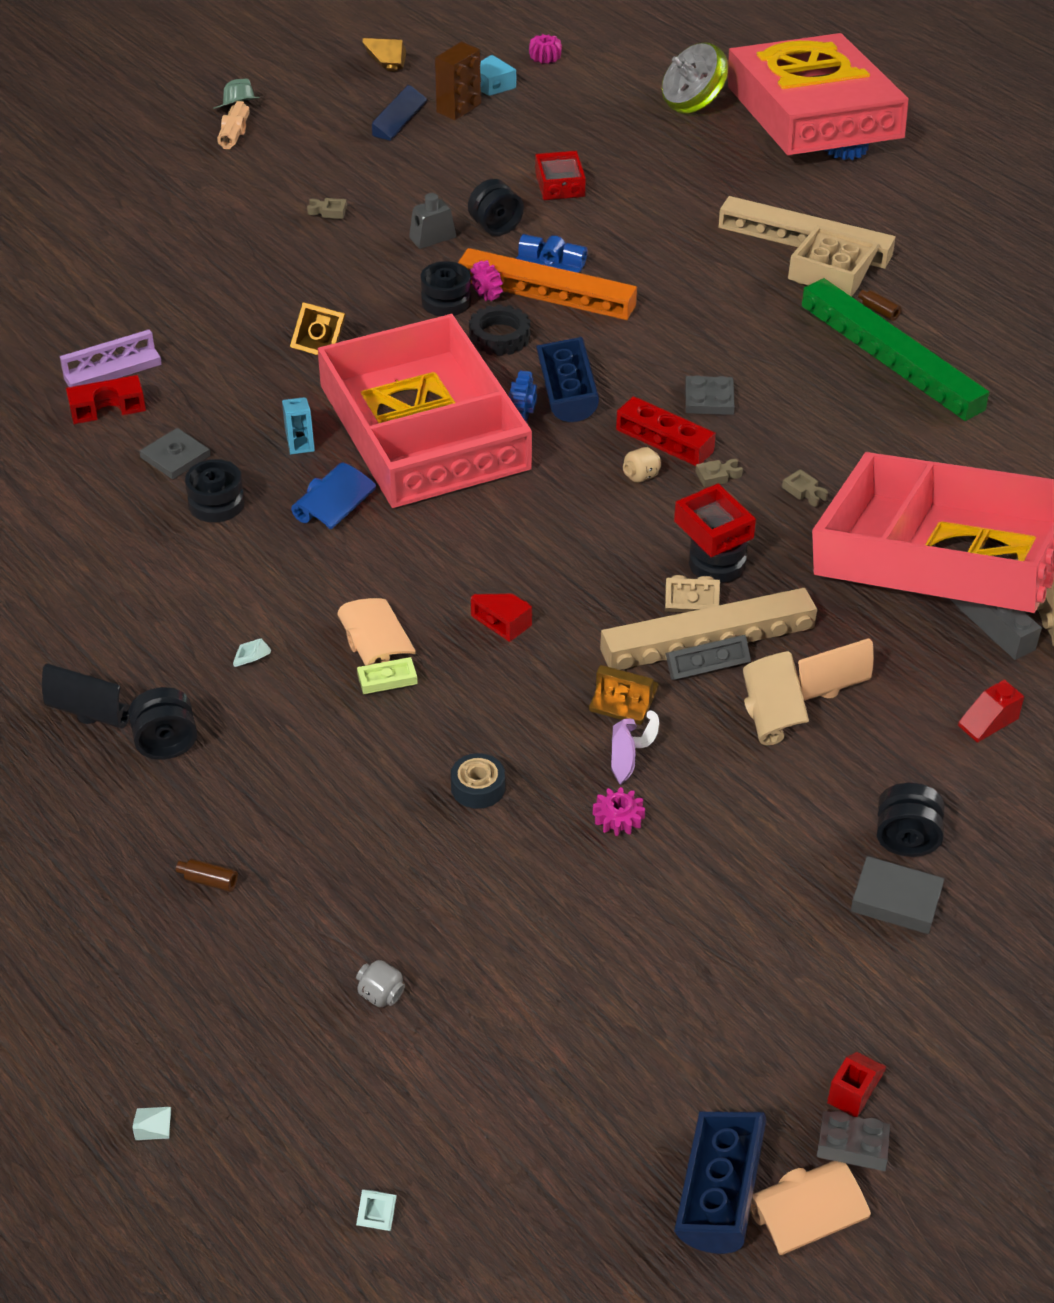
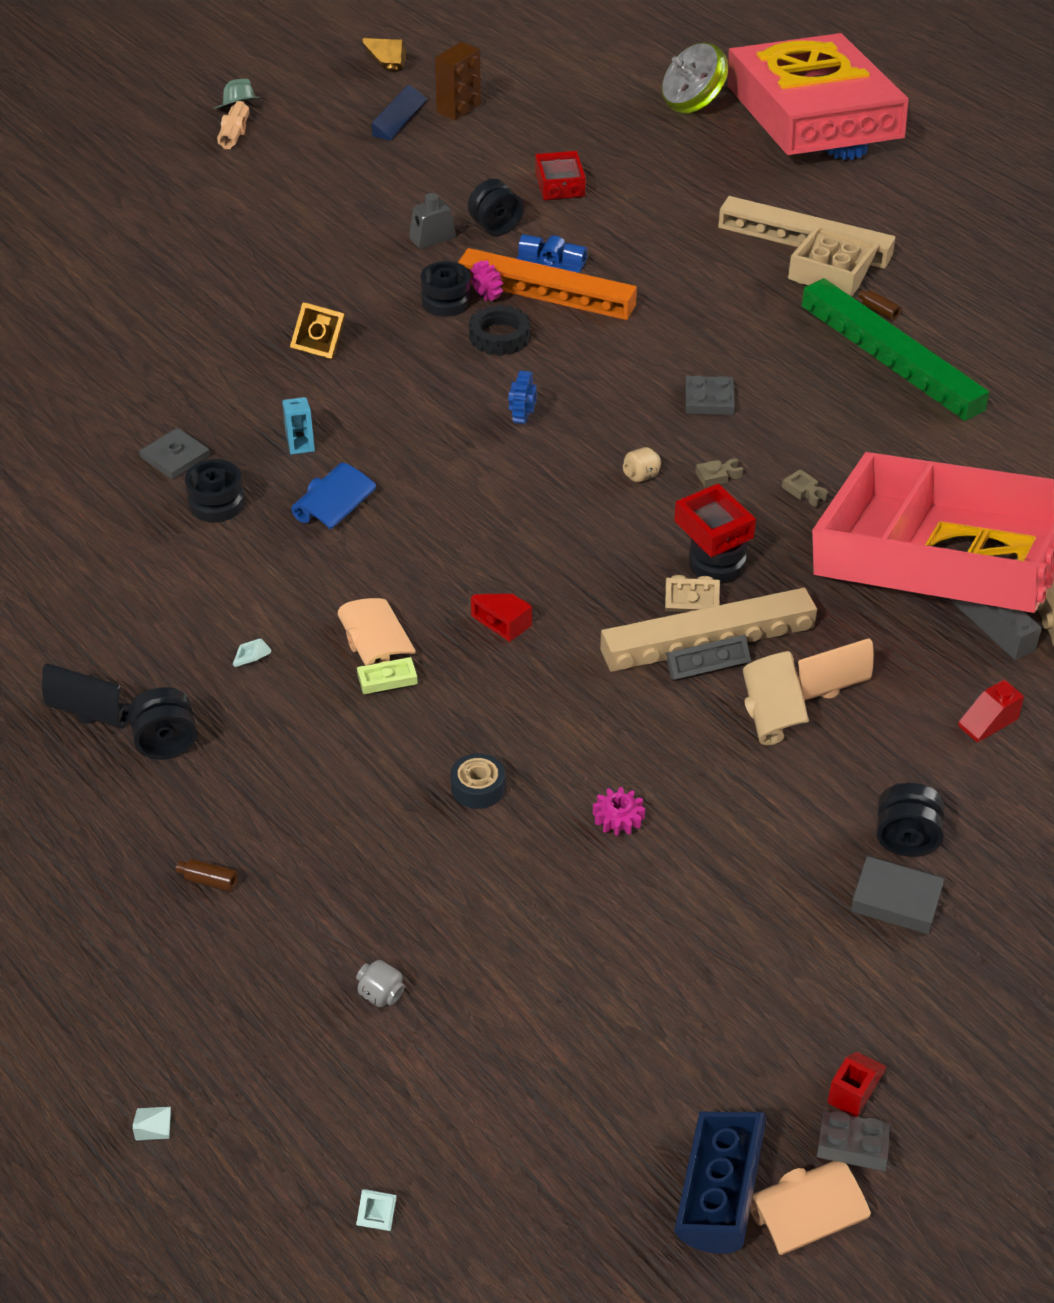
(111, 365): lavender fence -> none
(120, 392): red arch -> none
(329, 208): dark tan plate -> none
(435, 444): coral panel -> none
(496, 76): medium azure torso -> none
(545, 48): dark pink gear -> none
(568, 379): dark blue brick -> none
(622, 694): pearl gold bracket -> none
(624, 745): lavender hat -> none
(665, 431): red brick -> none

